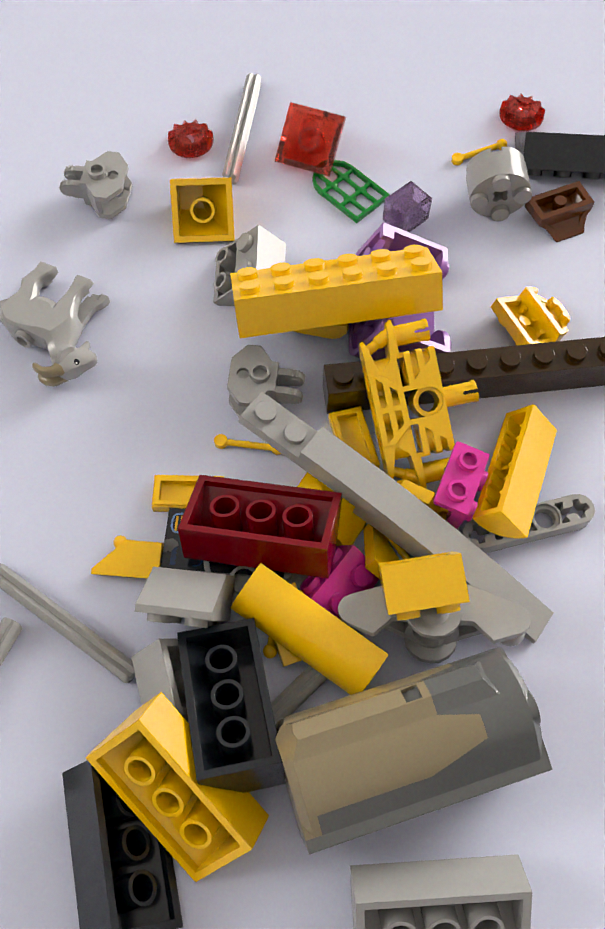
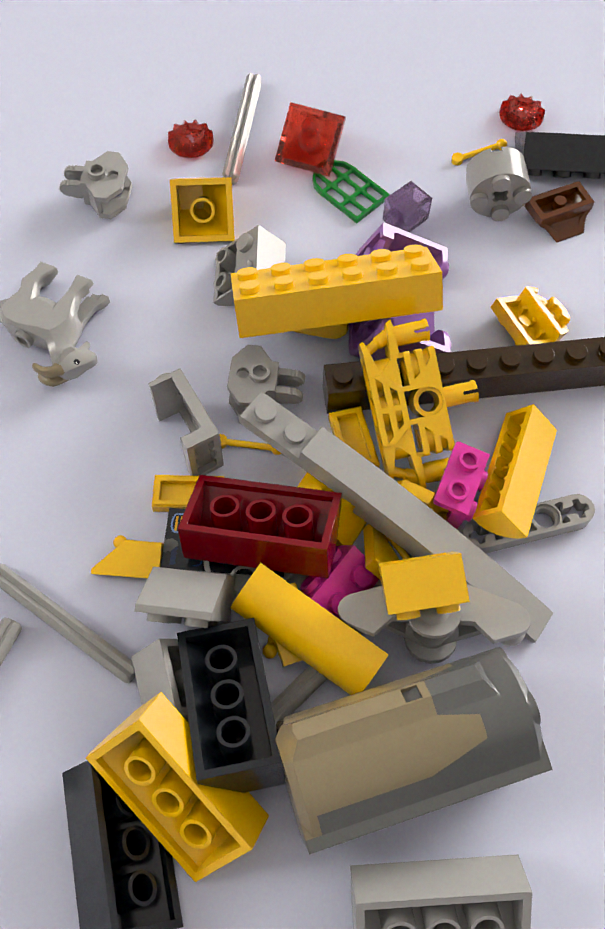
(202, 446): none -> light grey panel

